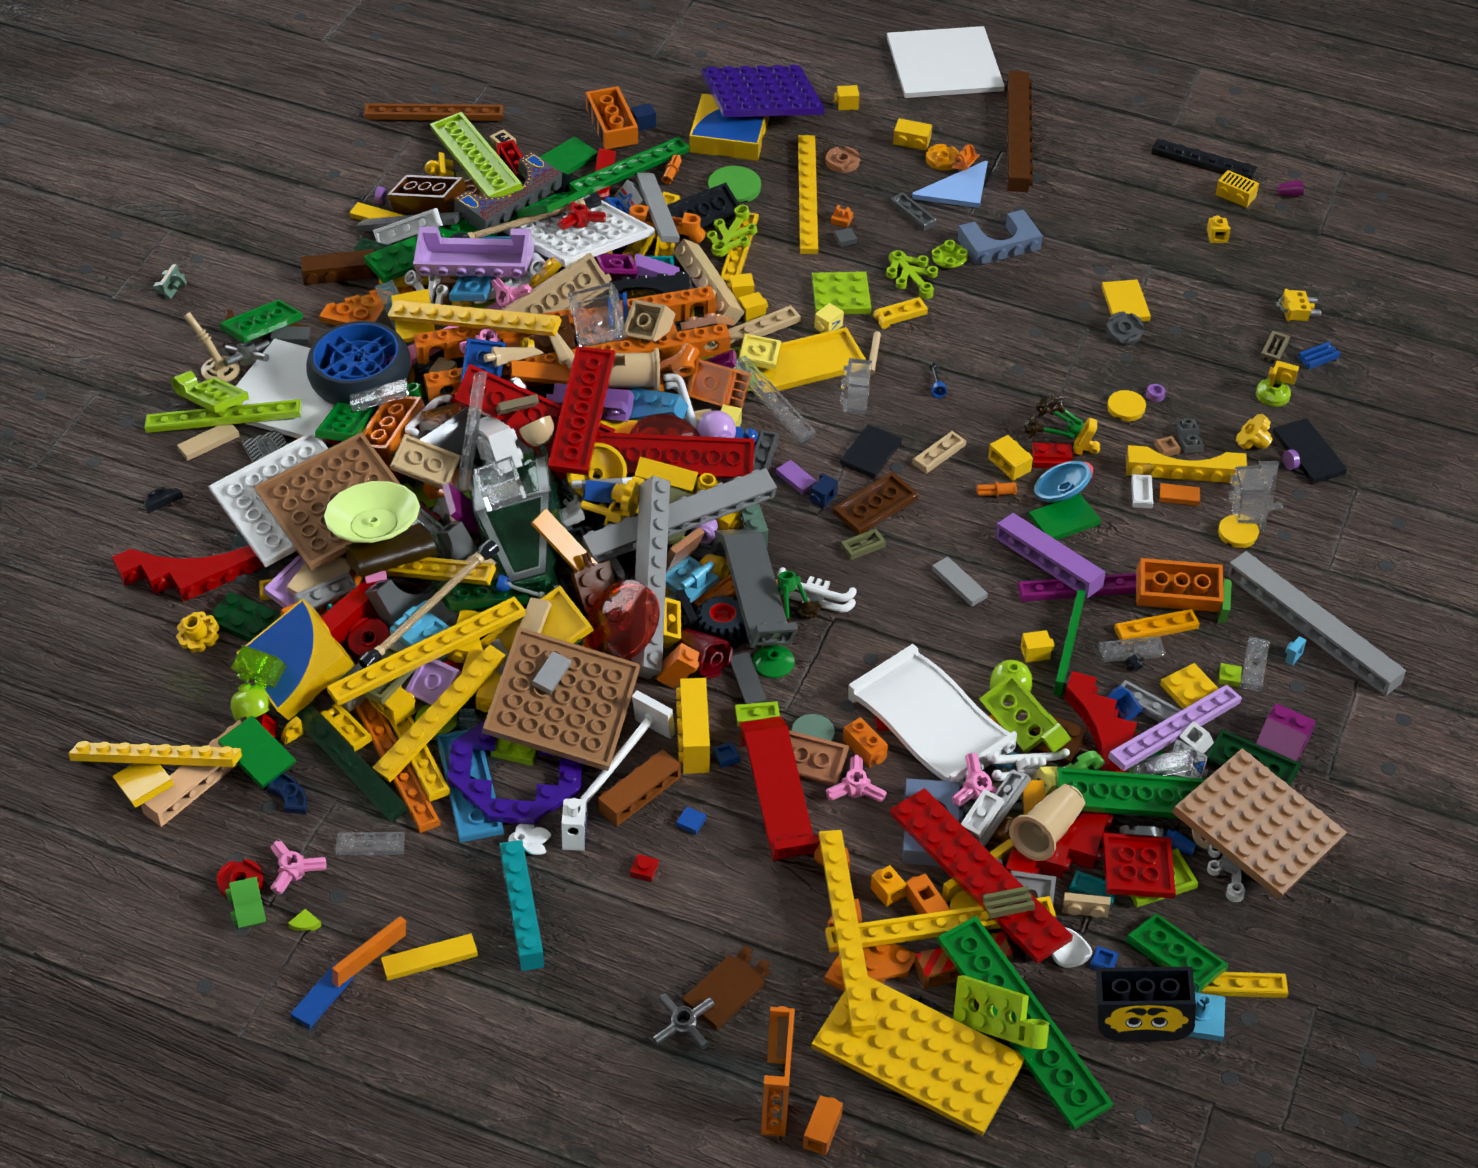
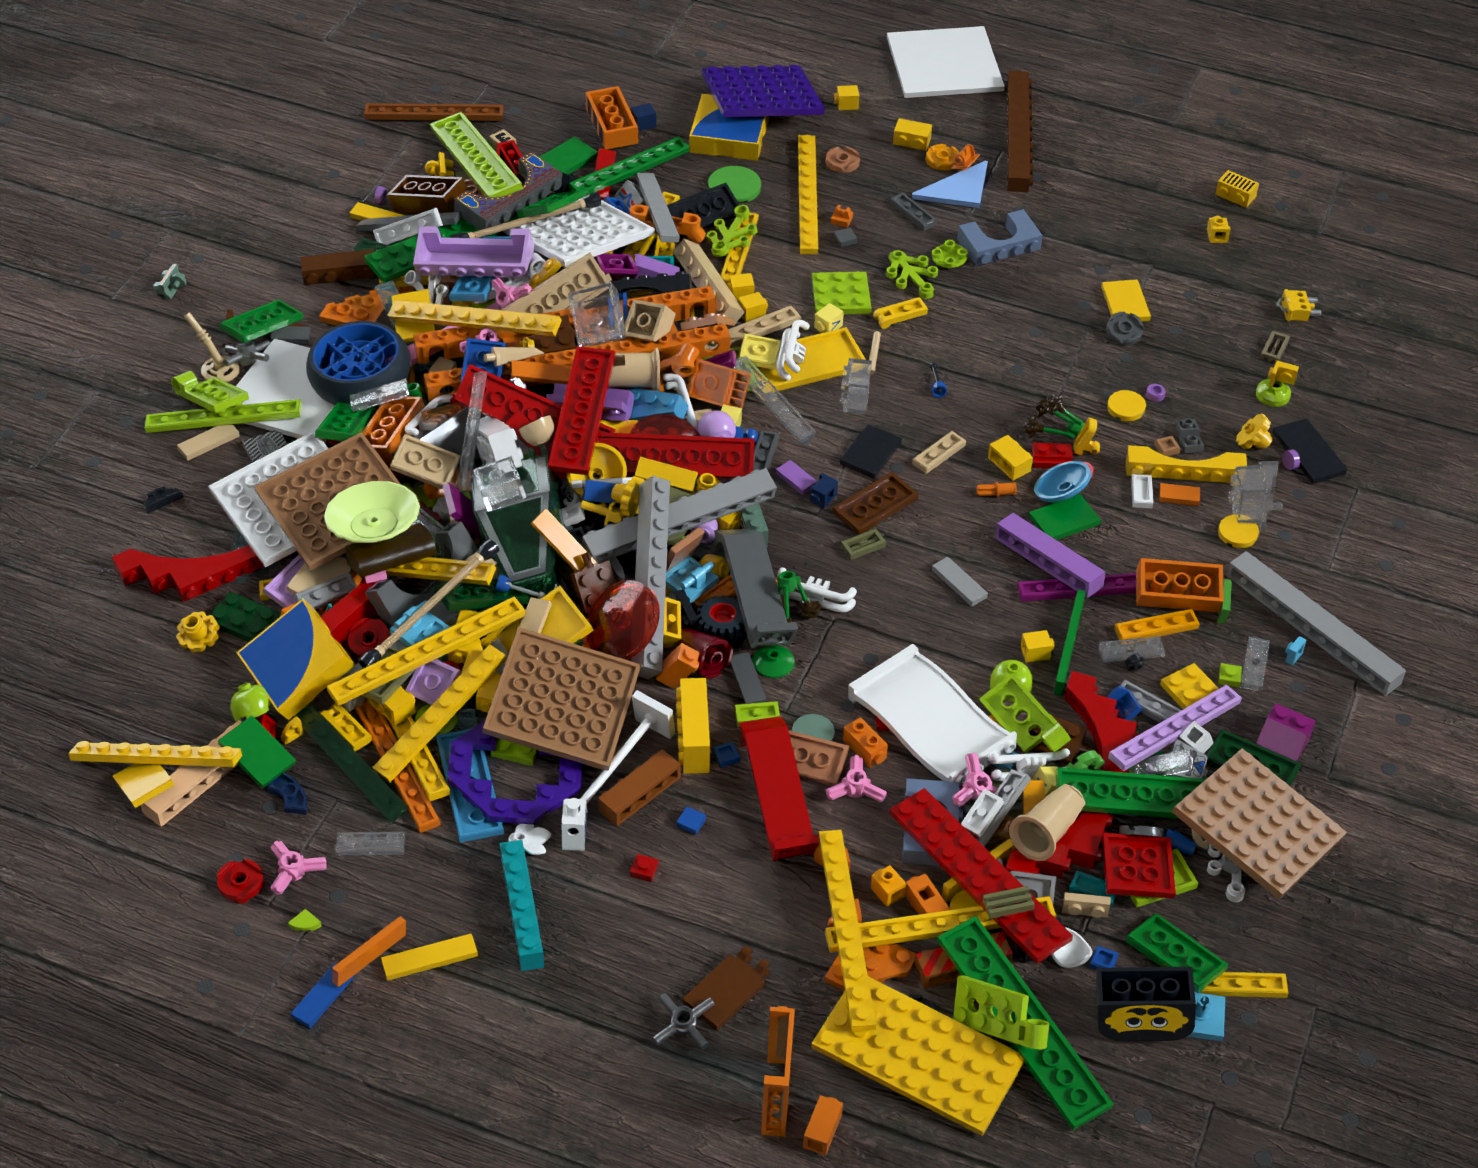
(246, 902): bright green brick -> none
(259, 667): clear neon green brick -> none
(517, 404): dark tan tile -> none
(551, 672): light grey tile -> none
(562, 350): tan bar -> none
(580, 216): red bush -> none
(671, 169): orange axle -> none
(791, 350): none -> white piece
(1202, 159): black plate -> none
(1291, 188): magenta cone -> none
(1317, 354): blue tile -> none

